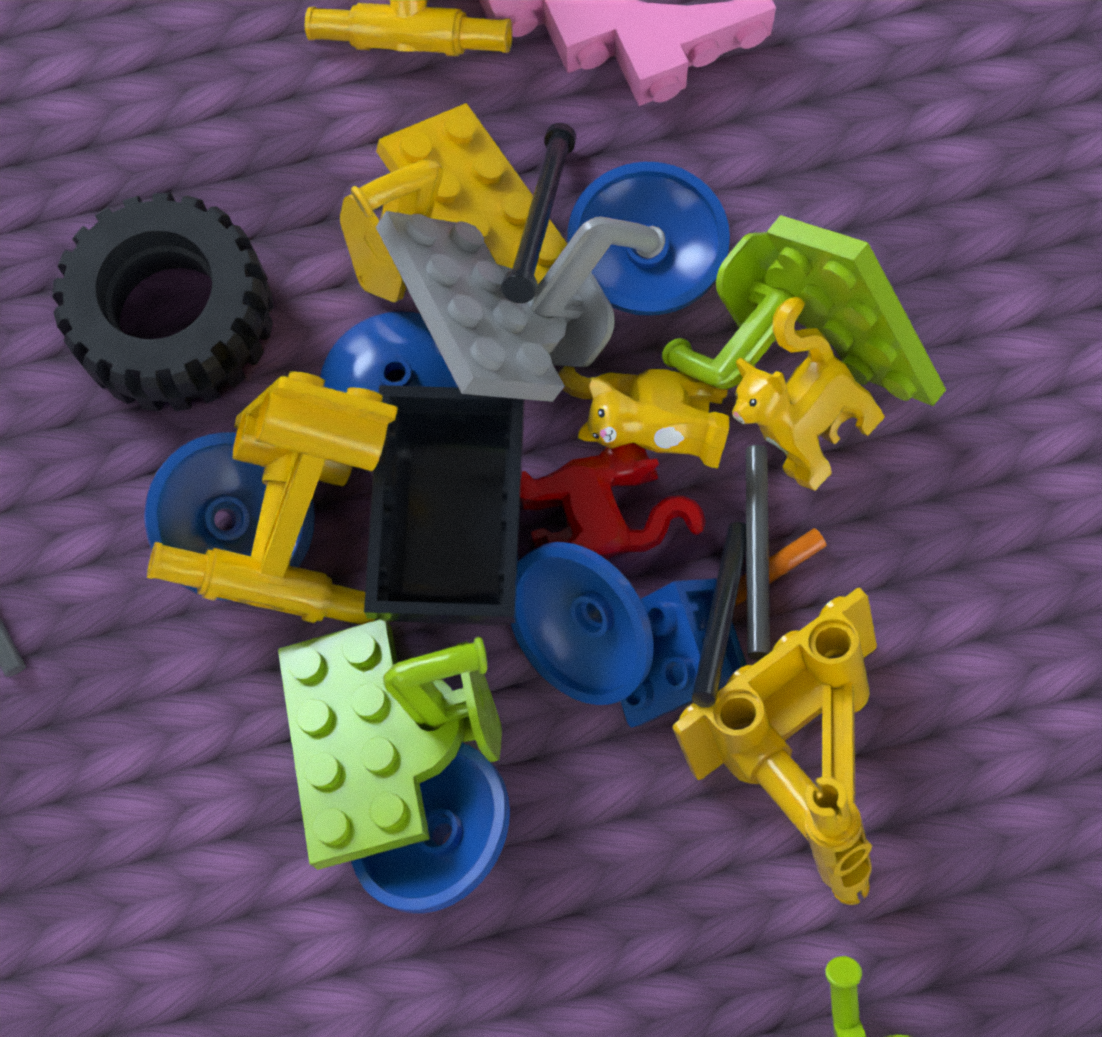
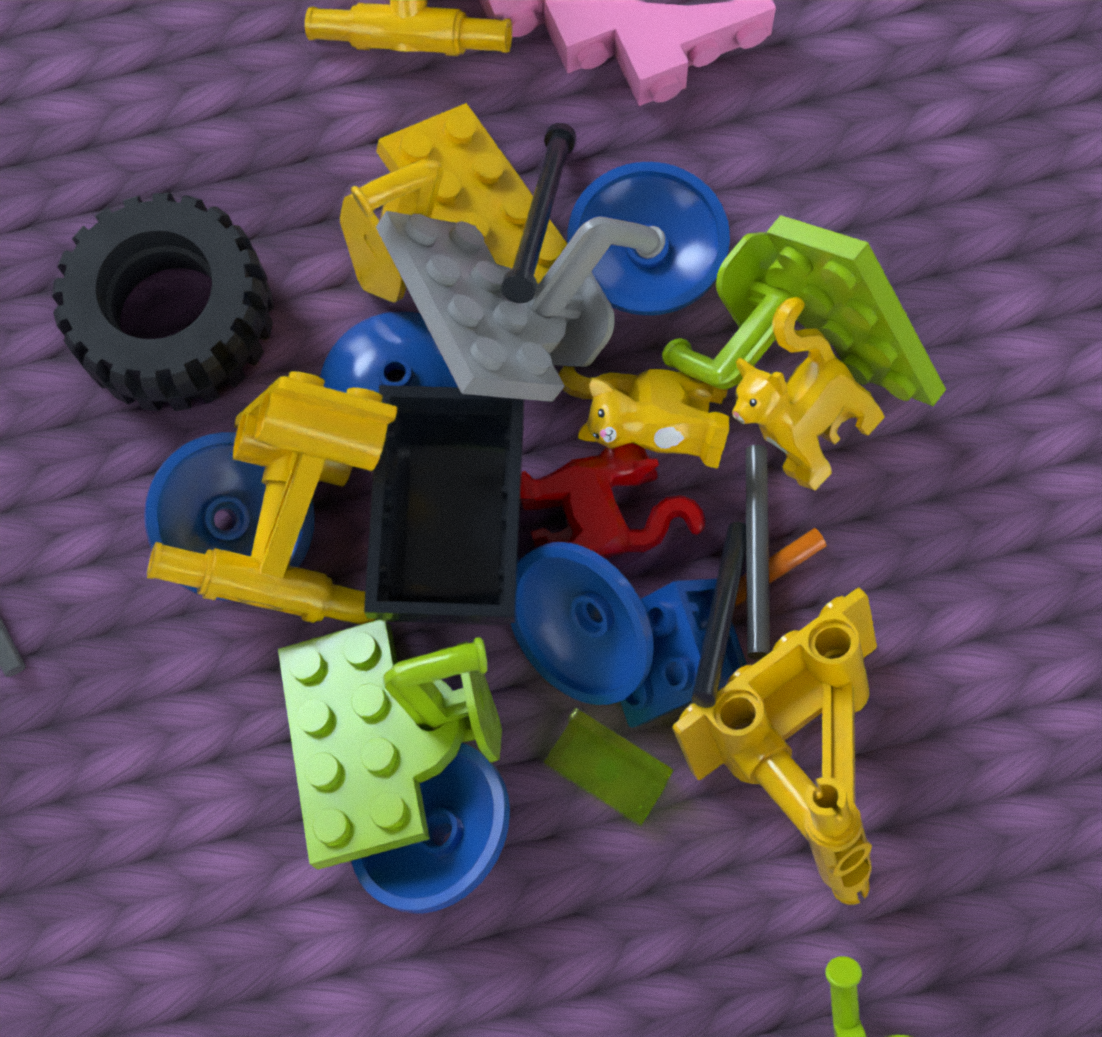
(609, 767): none -> clear neon green panel

